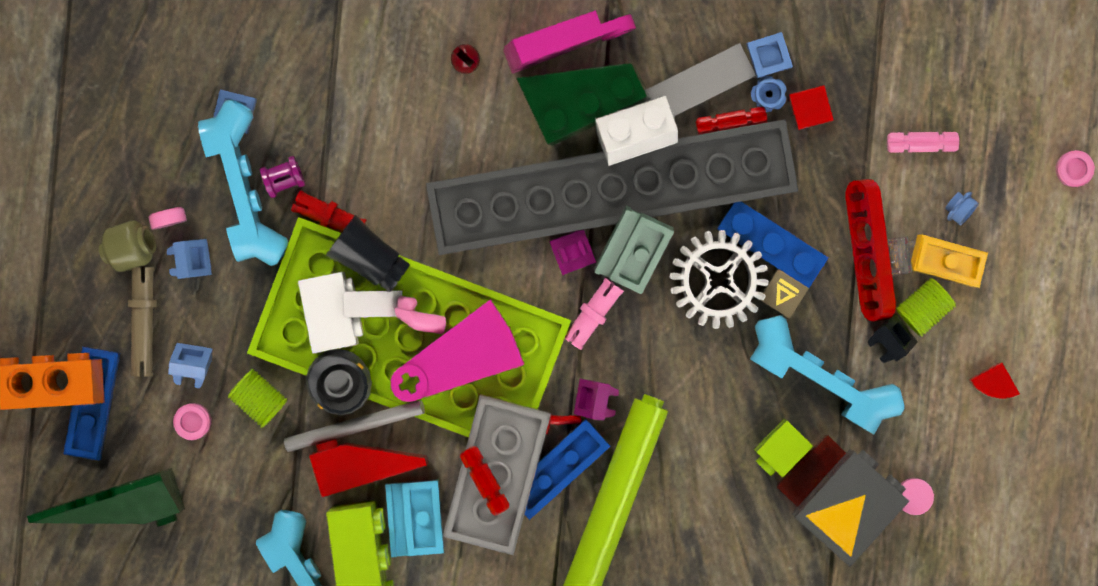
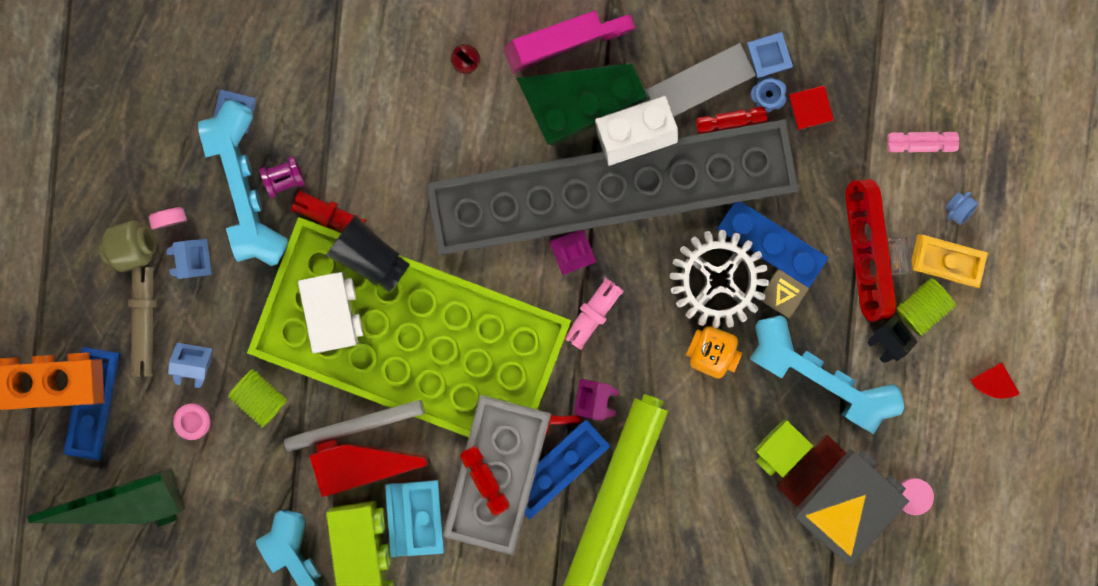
(338, 382): dark grey piece -> none
(370, 303): white sticker -> none
(416, 320): bright pink arm -> none
(466, 353): dark pink piece -> none
(634, 250): sand green plate -> none
(714, 352): none -> light orange head
(1075, 168): bright pink tile -> none

